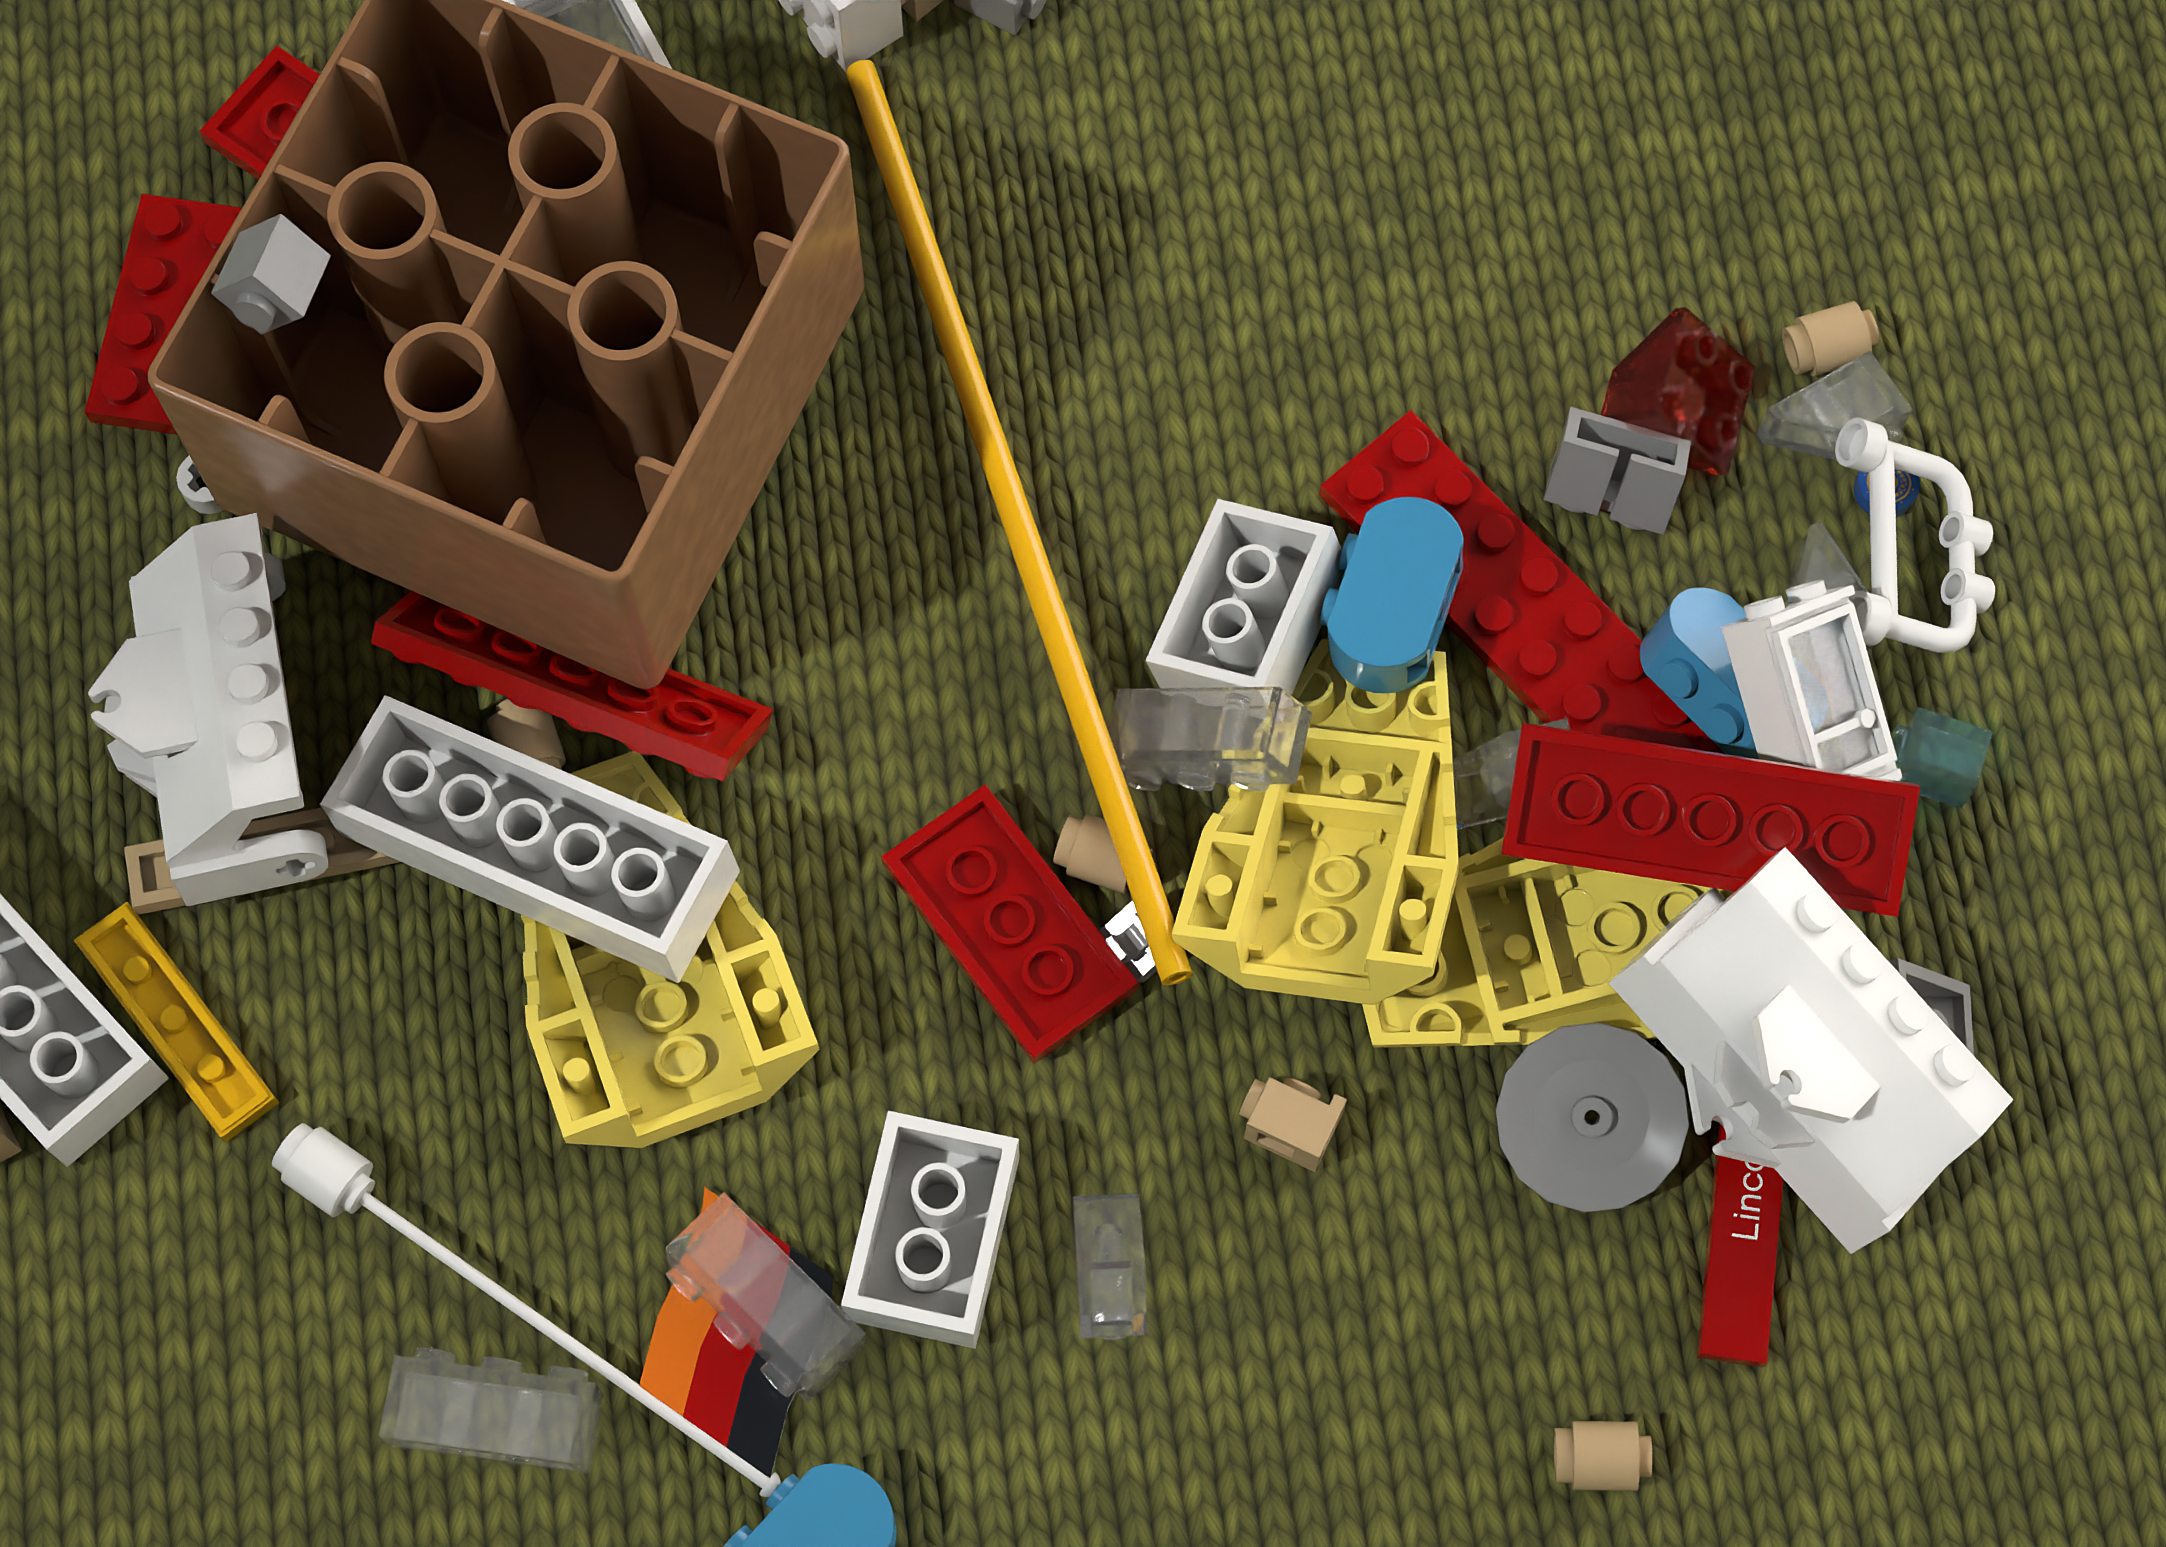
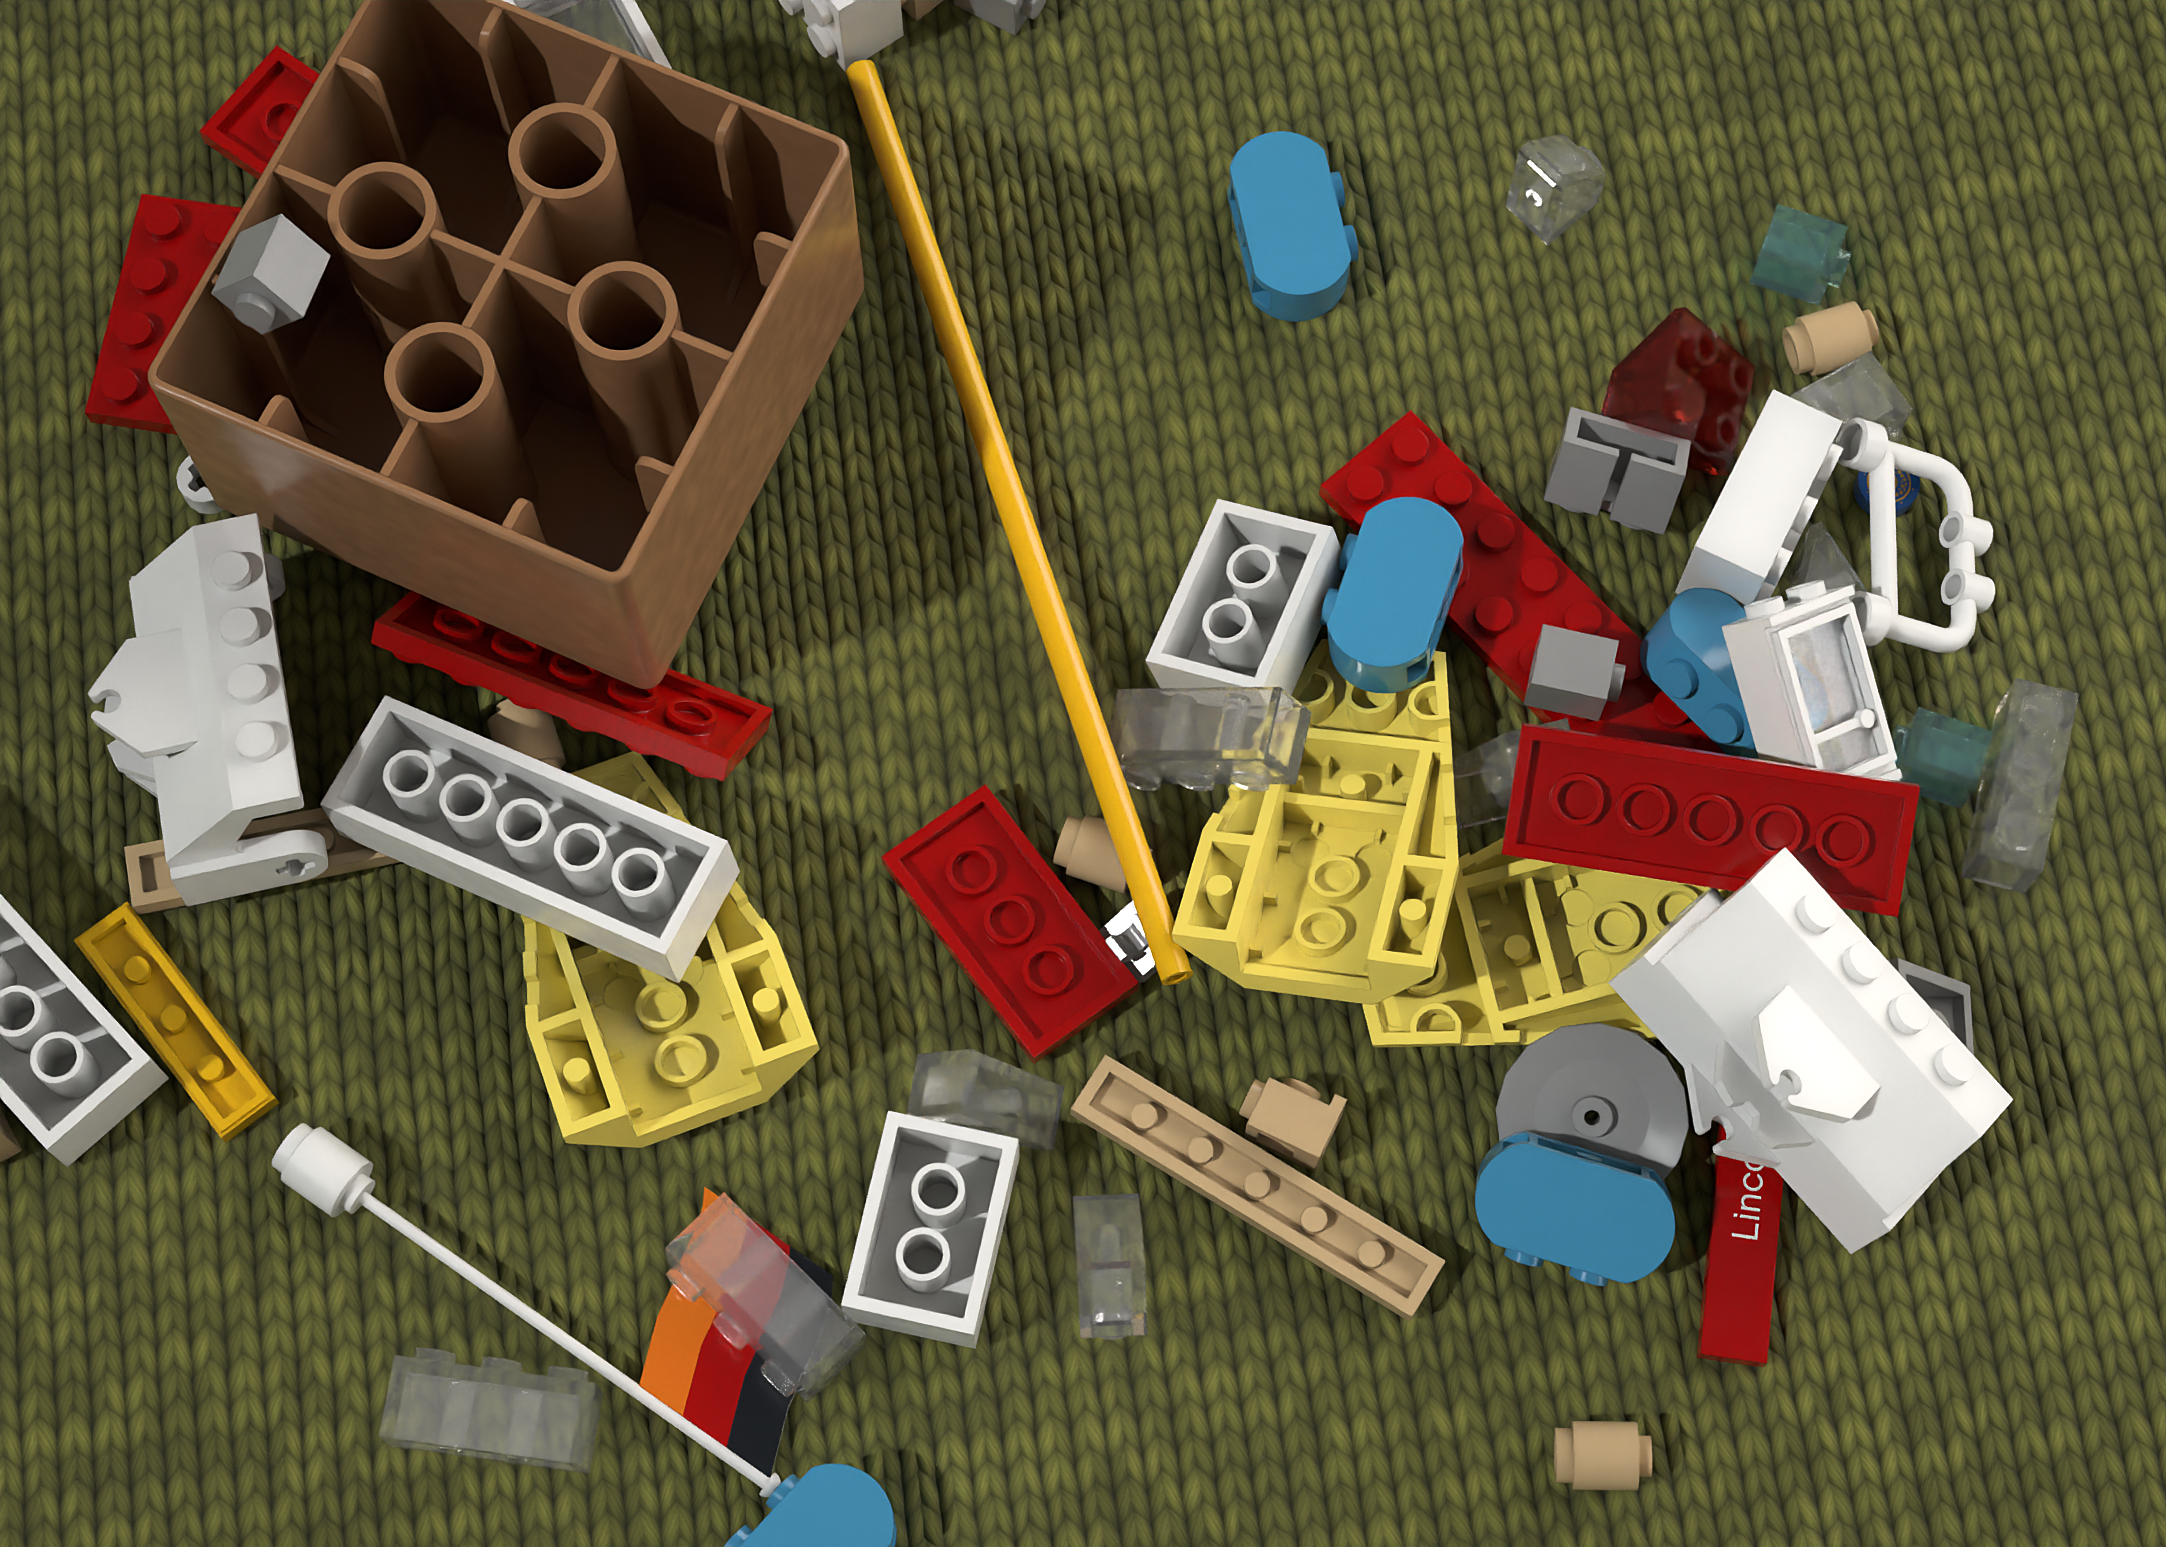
(986, 1096): none -> clear slope
(1257, 1187): none -> tan plate
(1290, 226): none -> dark azure brick
(1554, 185): none -> clear slope
(1574, 673): none -> light grey brick
(1574, 1209): none -> dark azure brick
(1765, 502): none -> white brick
(1801, 255): none -> clear light blue brick
(2020, 785): none -> clear brick

